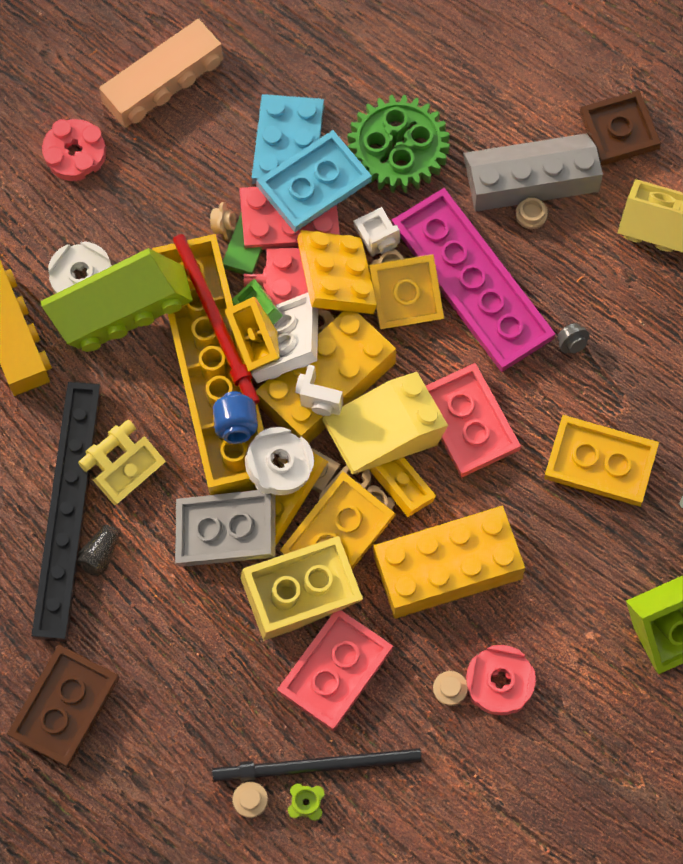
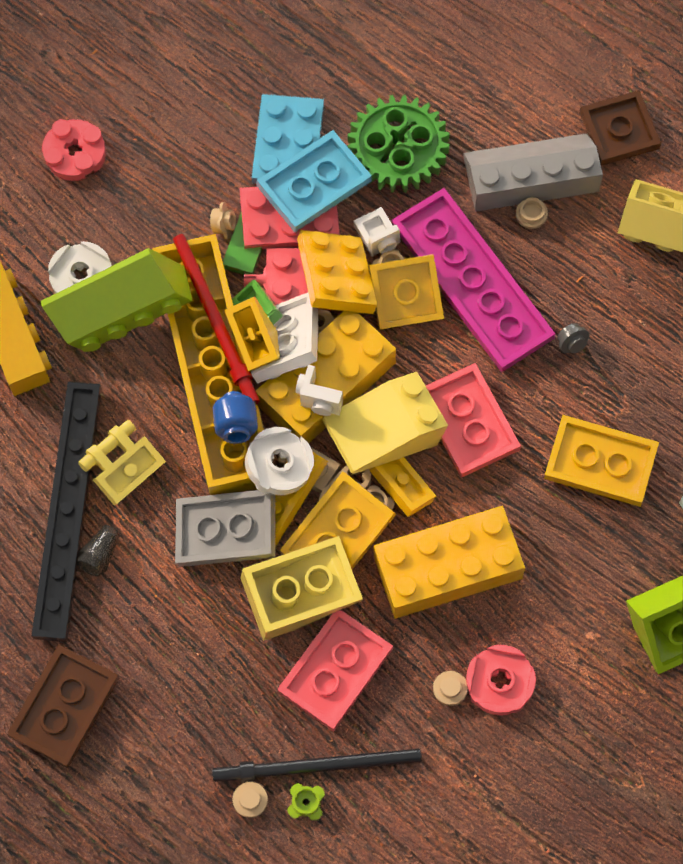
(161, 73): light nougat brick -> none

